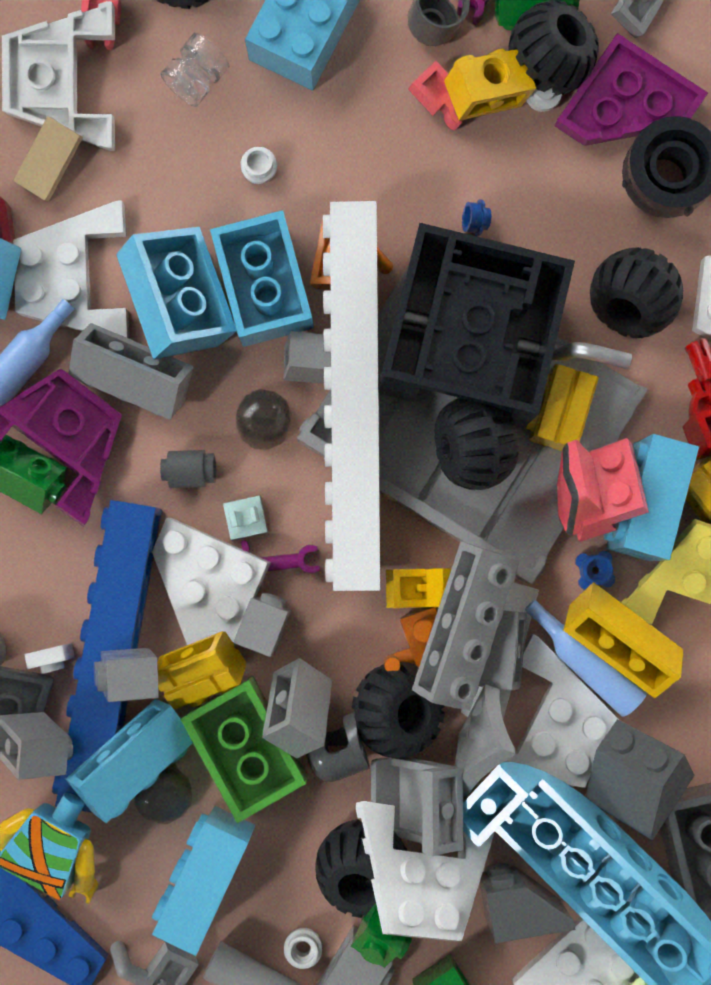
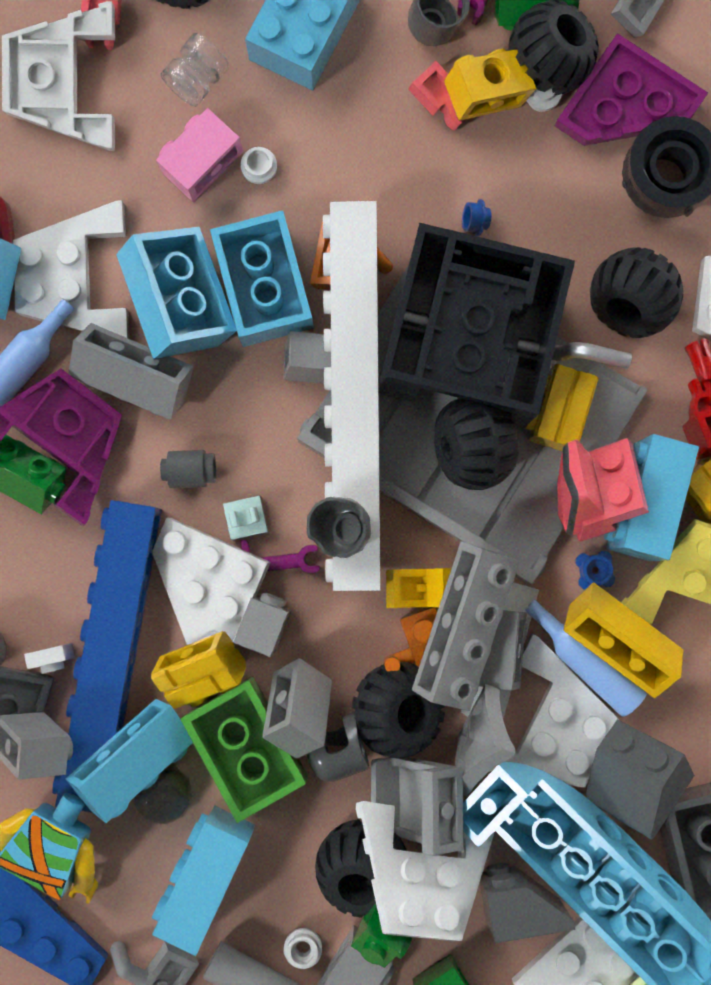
(48, 158): tan tile -> none
(127, 674): light grey brick -> none
(199, 154): none -> bright pink brick
(263, 419): clear smoke hair -> none
(339, 526): none -> dark grey hair

